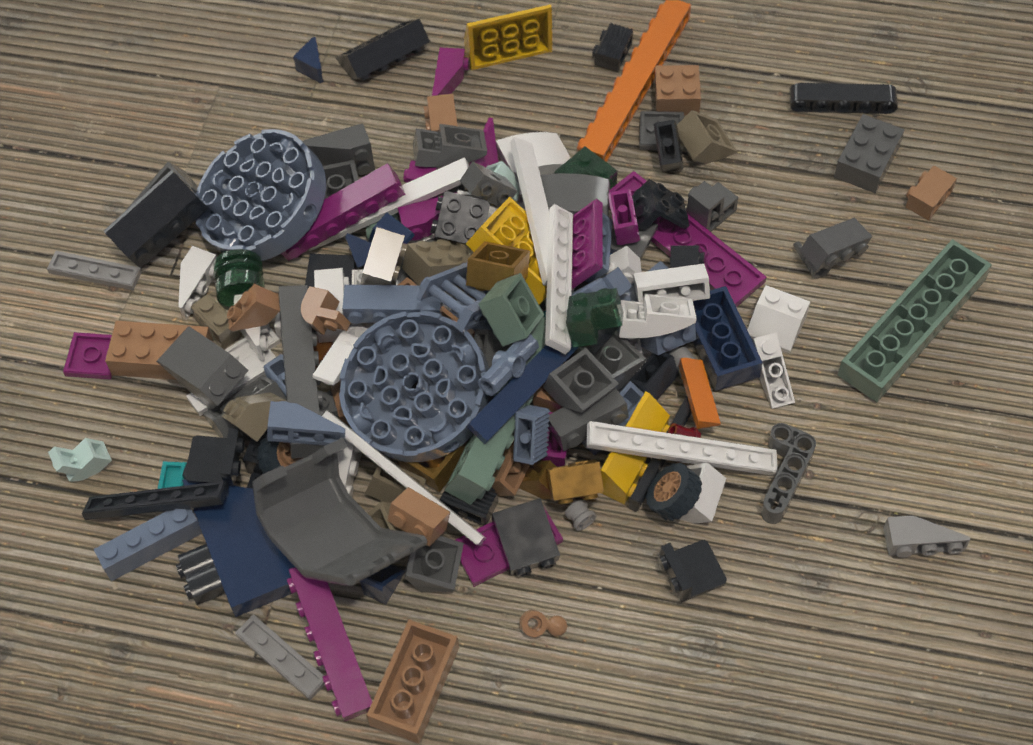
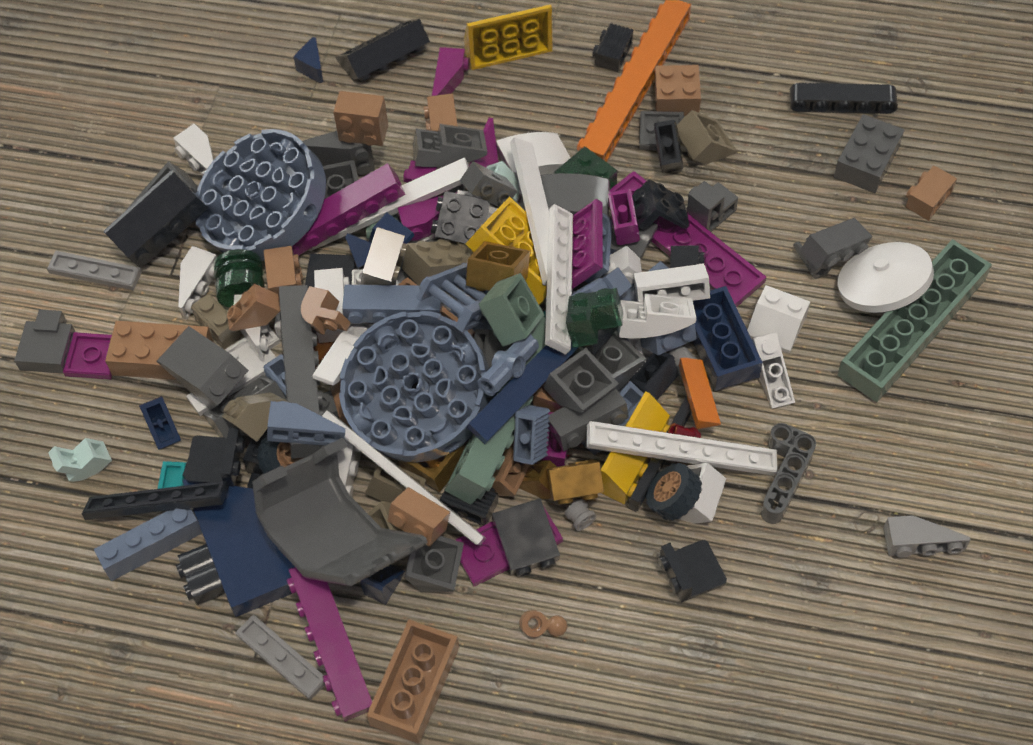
(45, 343): none -> dark grey piece
(160, 422): none -> dark blue slope
(195, 148): none -> white slope
(282, 268): none -> medium nougat brick
(361, 118): none -> medium nougat brick
(885, 277): none -> white dish

